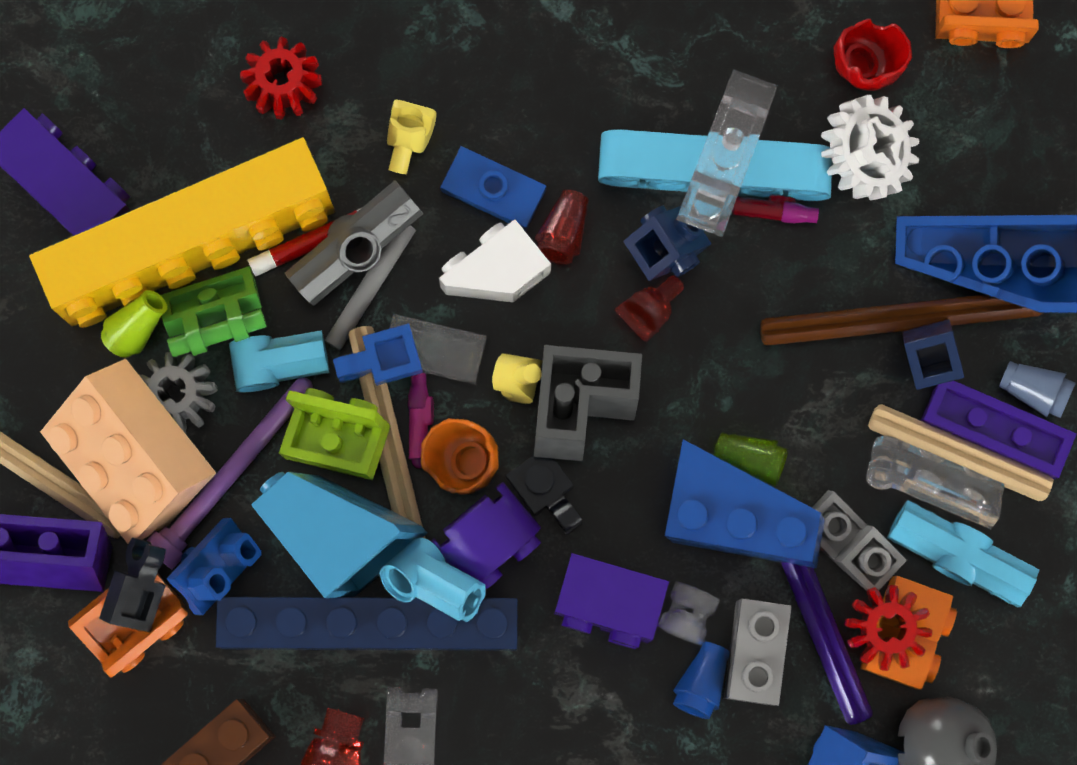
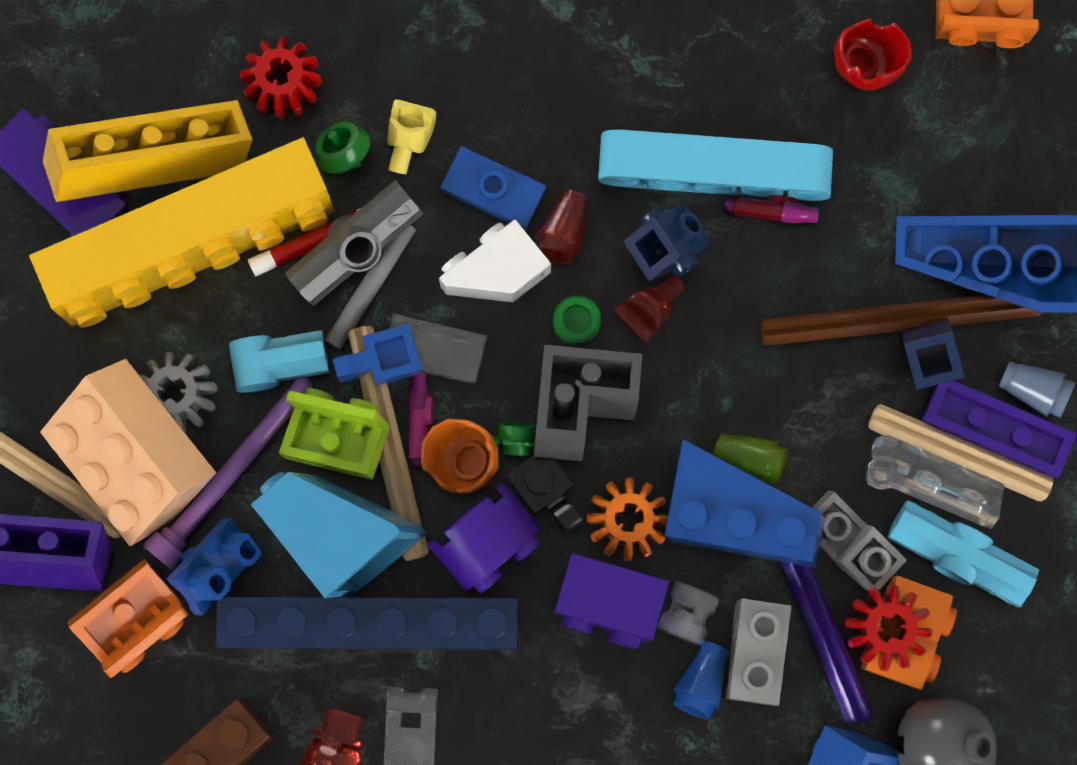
(131, 326): lime cone -> none
(136, 594): black plate -> none
(145, 150): none -> yellow brick
(209, 302): bright green plate -> none
(342, 148): none -> green hat
(424, 574): medium azure piece -> none
(516, 437): none -> green plate
(517, 377): light yellow piece -> none
(576, 320): none -> green tile
(640, 530): none -> orange gear
(727, 153): clear slope -> none
(870, 147): white gear -> none

